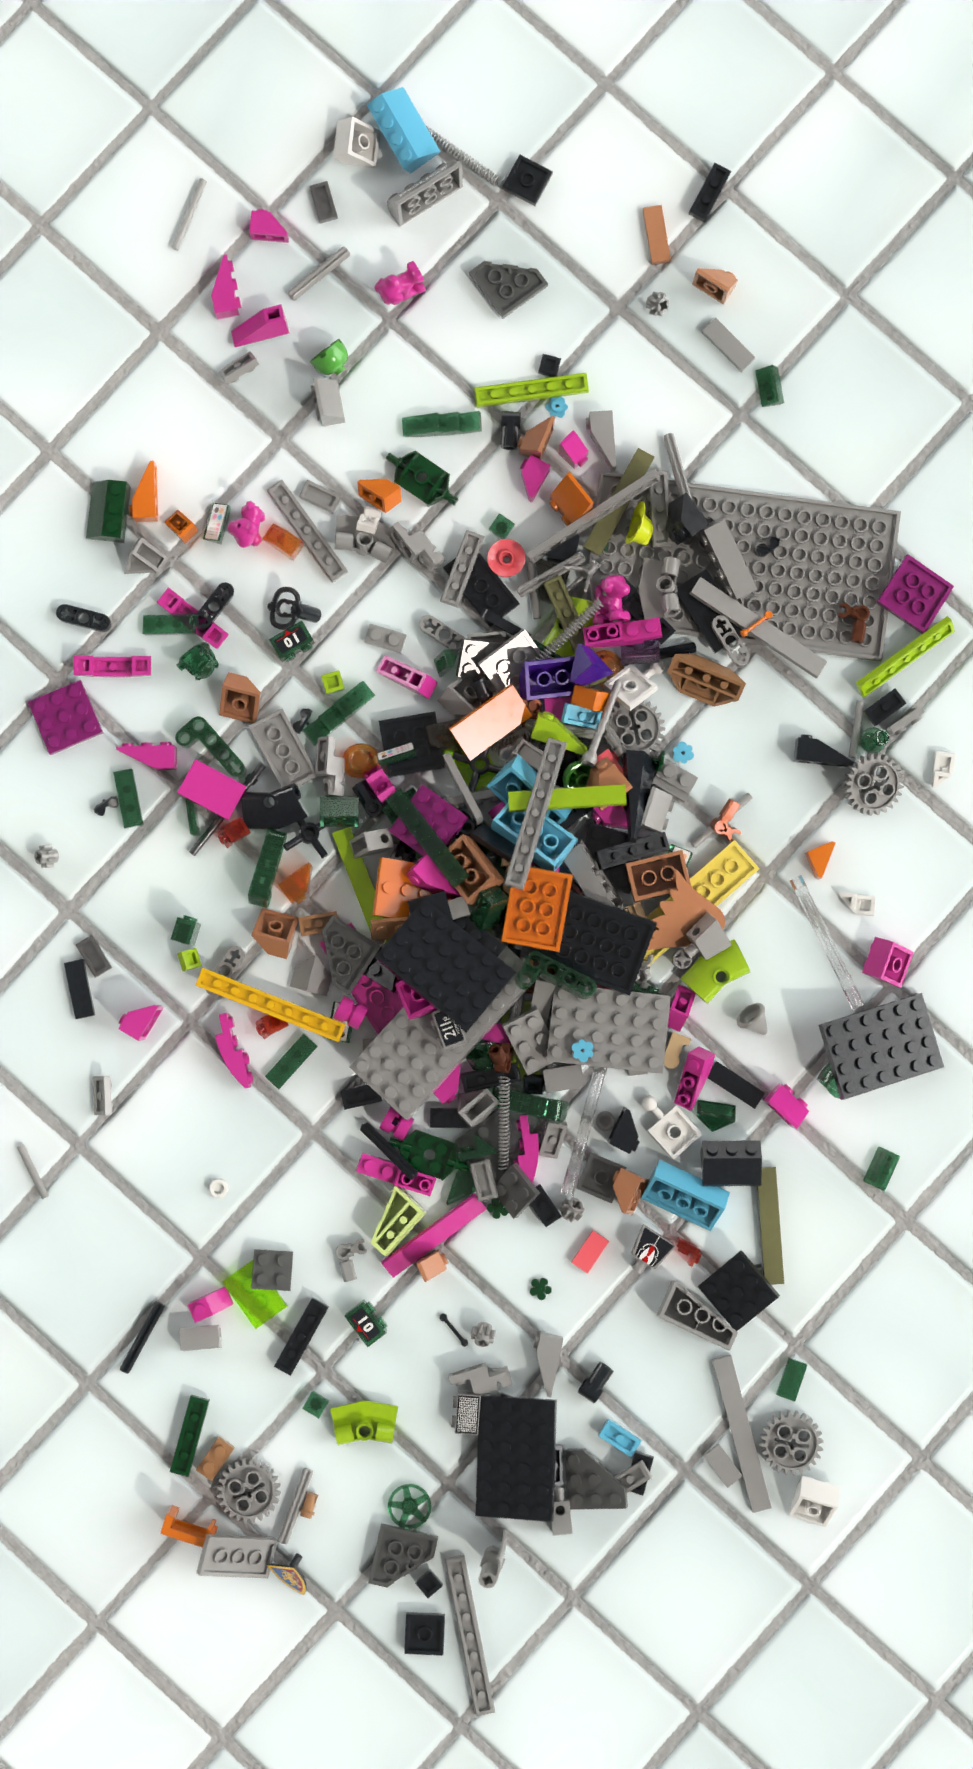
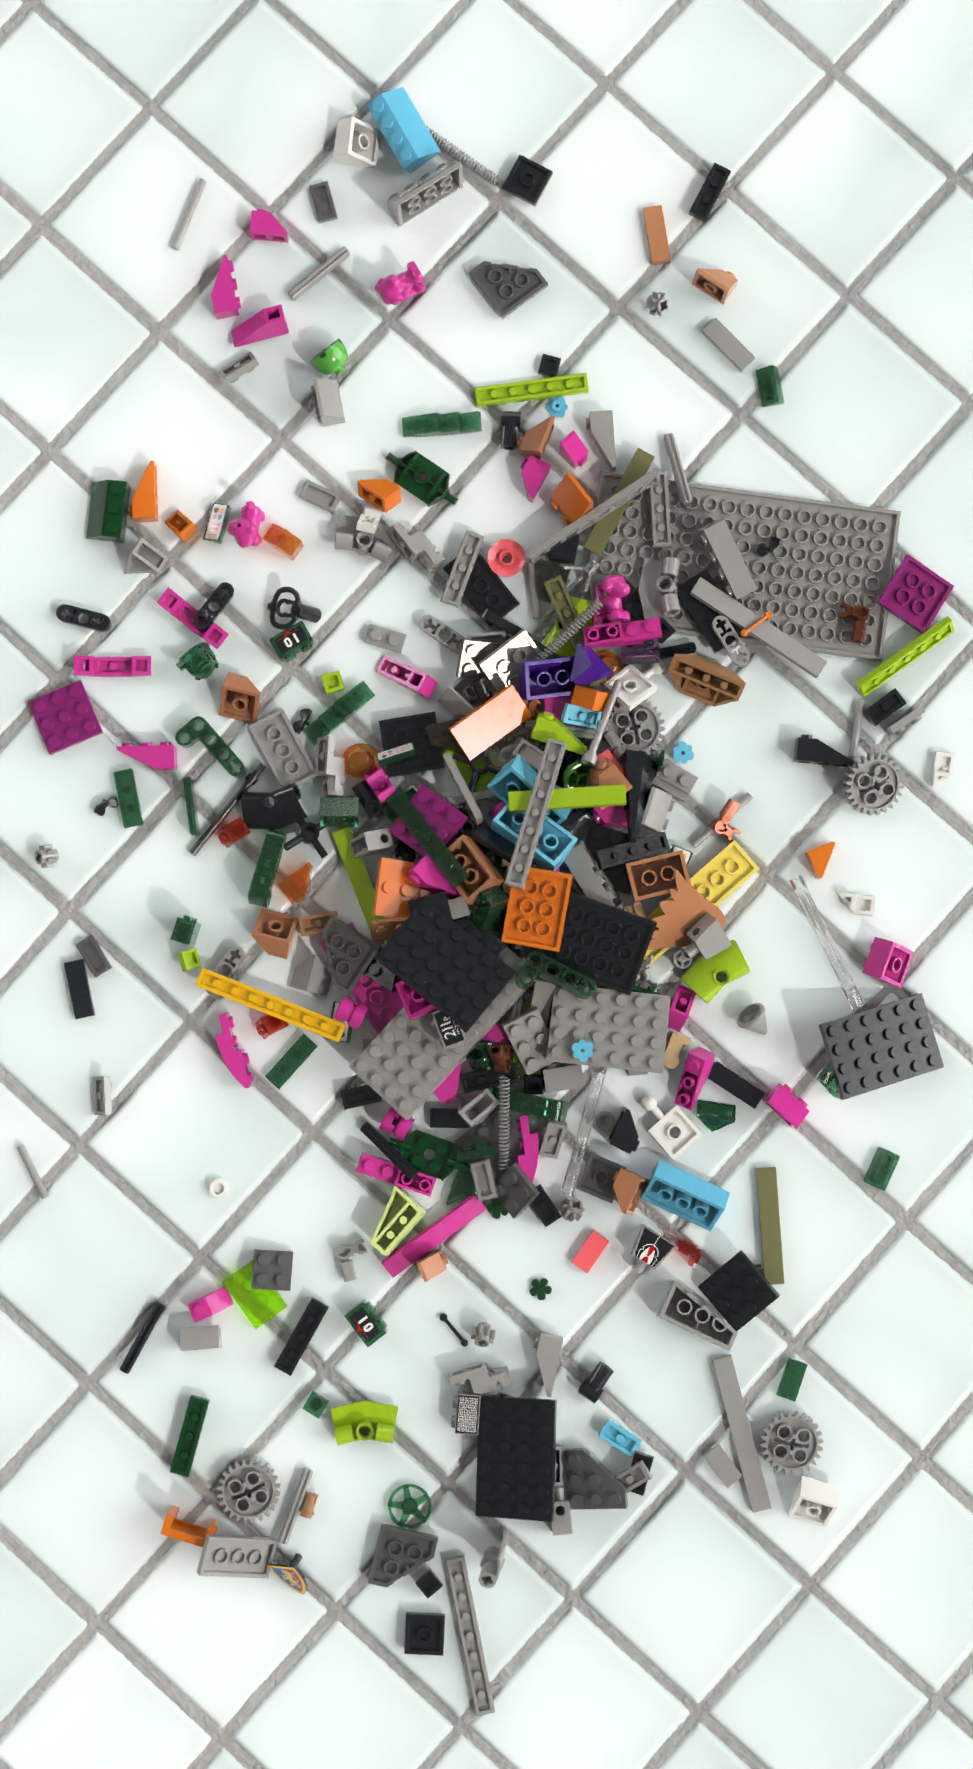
(140, 1021): dark pink slope -> none
(169, 624): clear green tile -> none
(211, 789): dark pink tile -> none
(215, 1458): medium nougat plate -> none
(307, 531): light grey tile -> none
(445, 661): clear green slope -> none
(501, 526): clear green plate -> none
(555, 571): light grey axle -> none
(640, 526): neon yellow piece -> none
(684, 519): black slope -> none
(731, 1163): black slope -> none
(874, 739): clear green piece -> none

